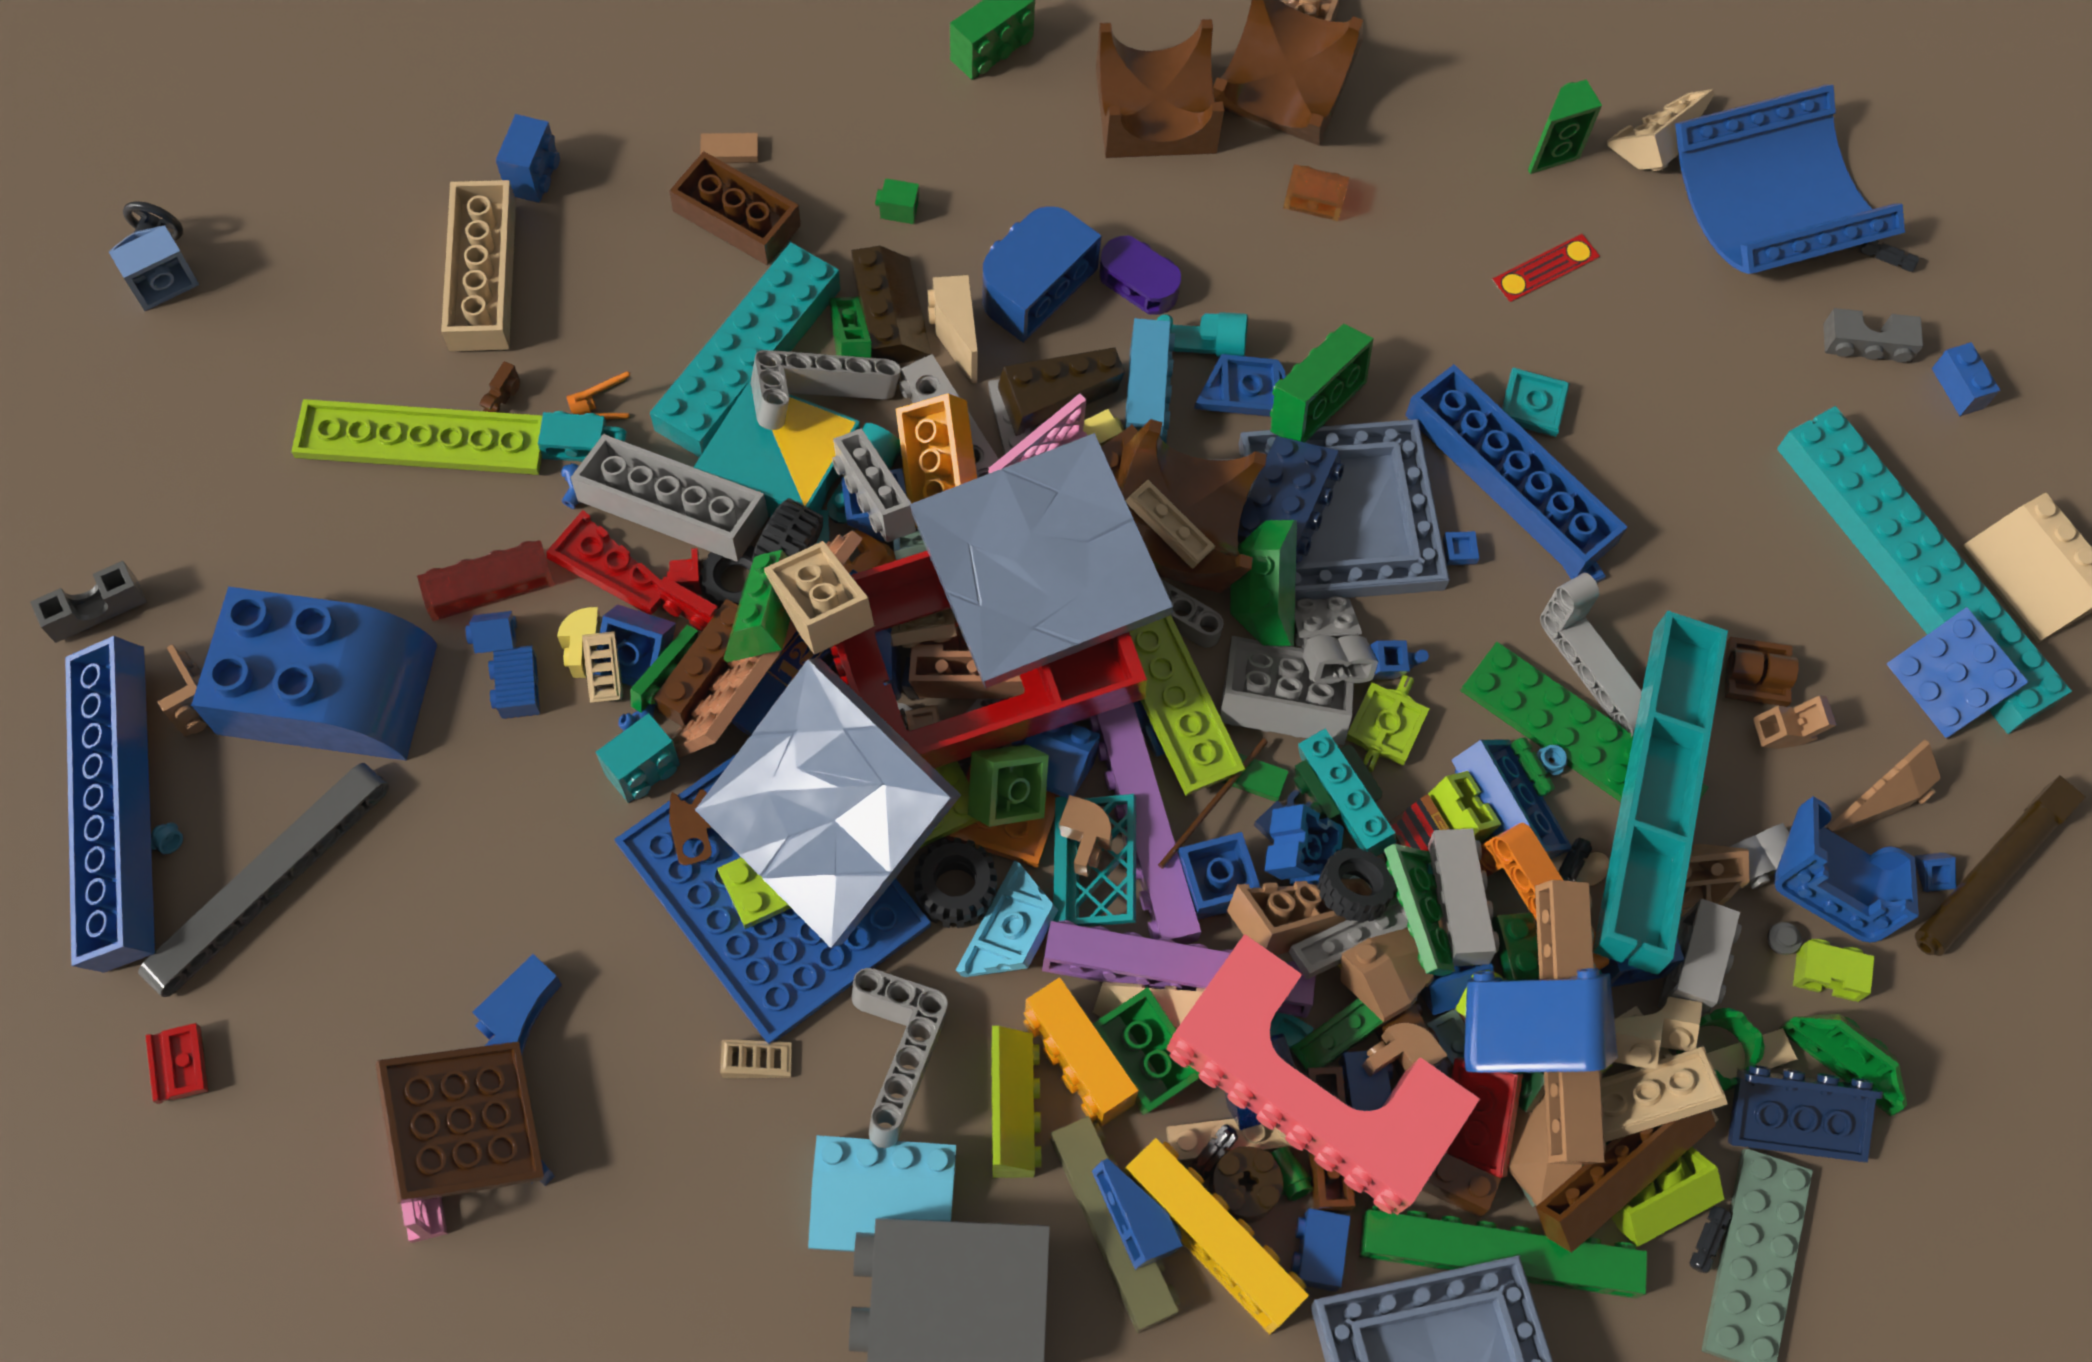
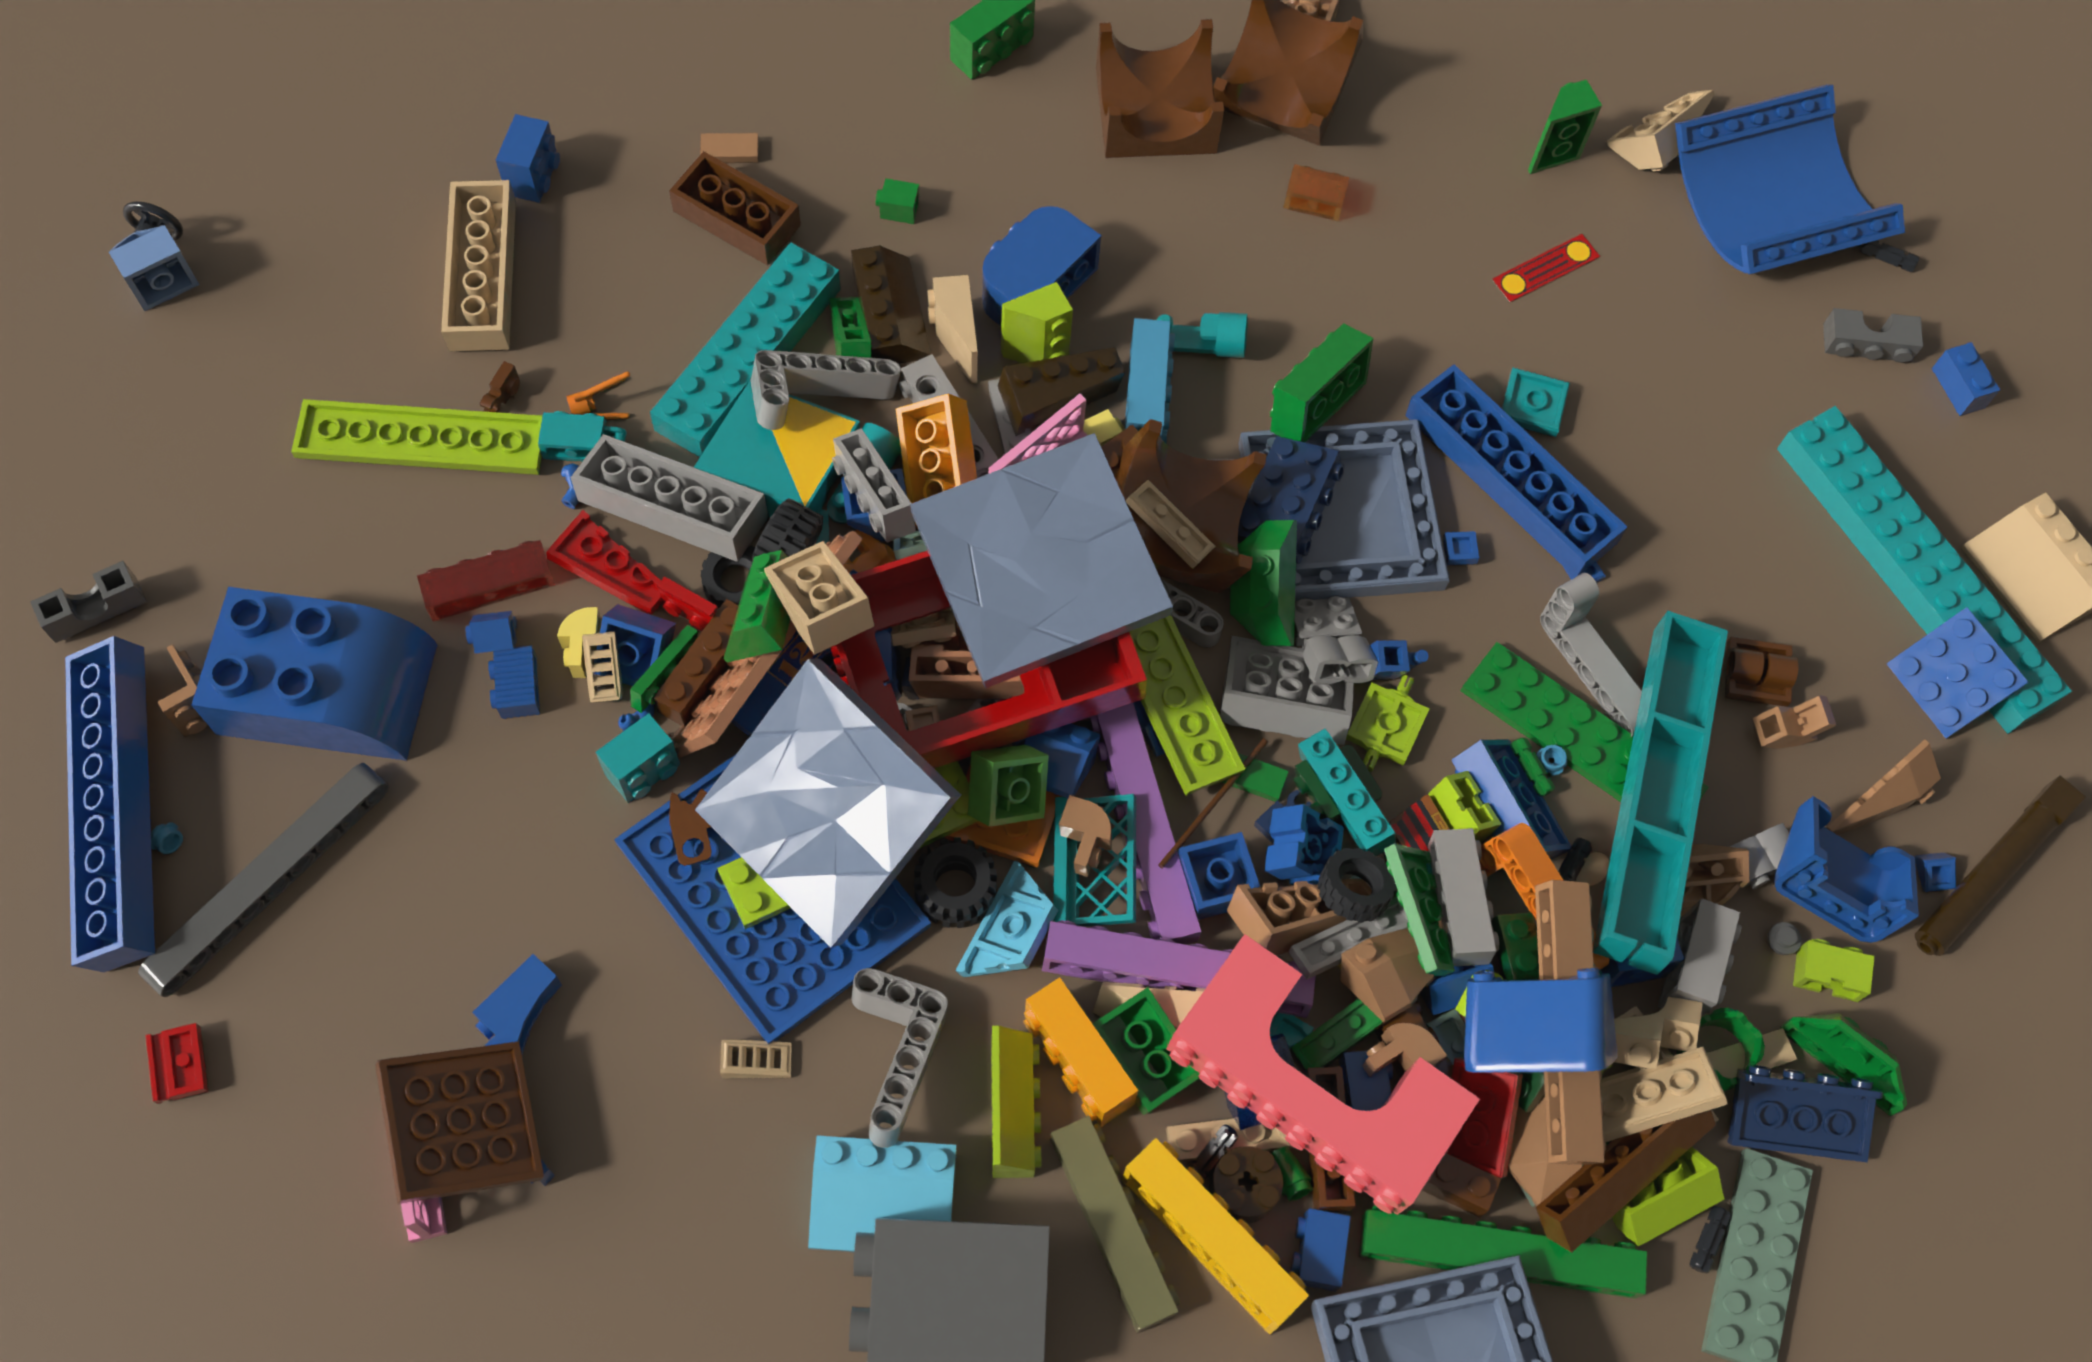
(687, 572): red panel -> none
(1036, 325): none -> lime slope
(1138, 1218): blue slope -> none
(1140, 274): dark purple brick -> none
(1241, 385): blue wing -> none

